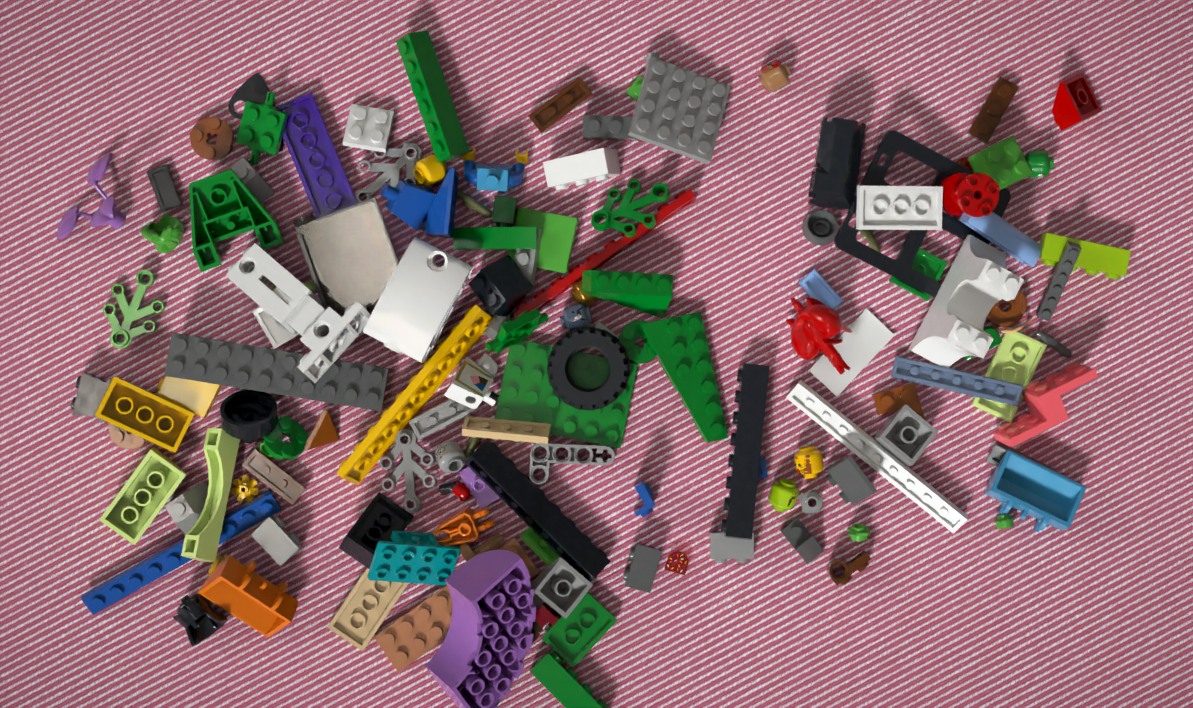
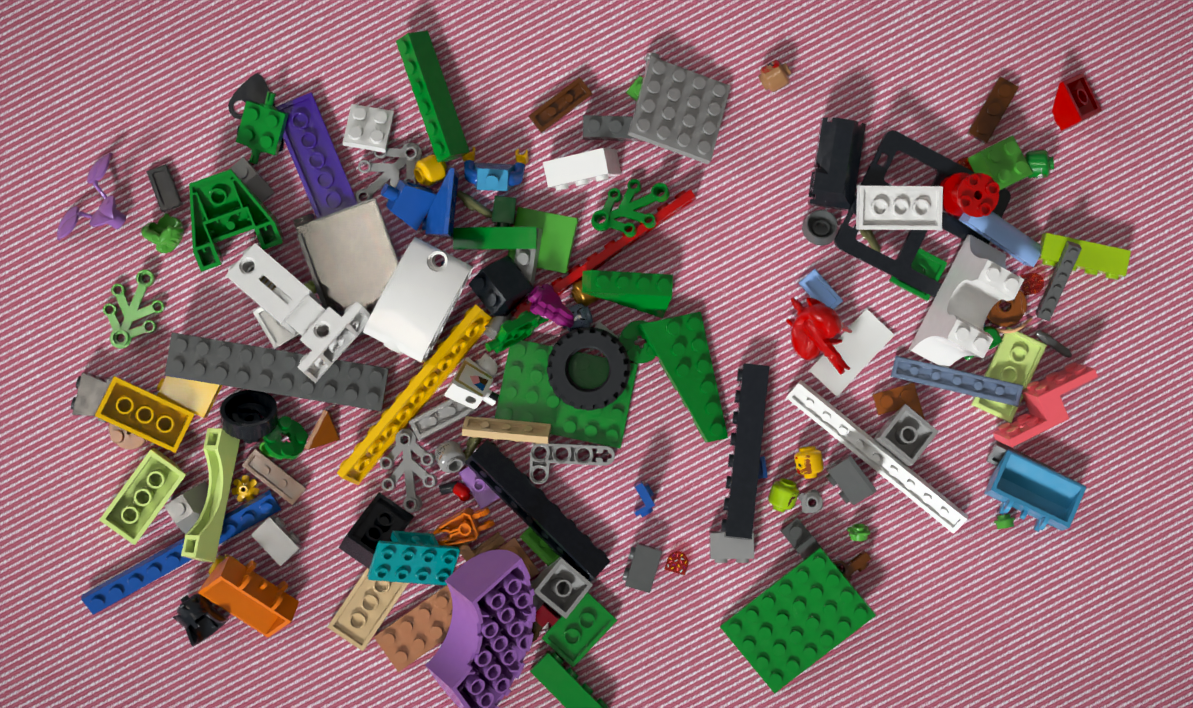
(212, 126): dark orange plate -> none
(549, 306): none -> magenta rock
(798, 620): none -> green plate
(1032, 283): none -> clear red tile

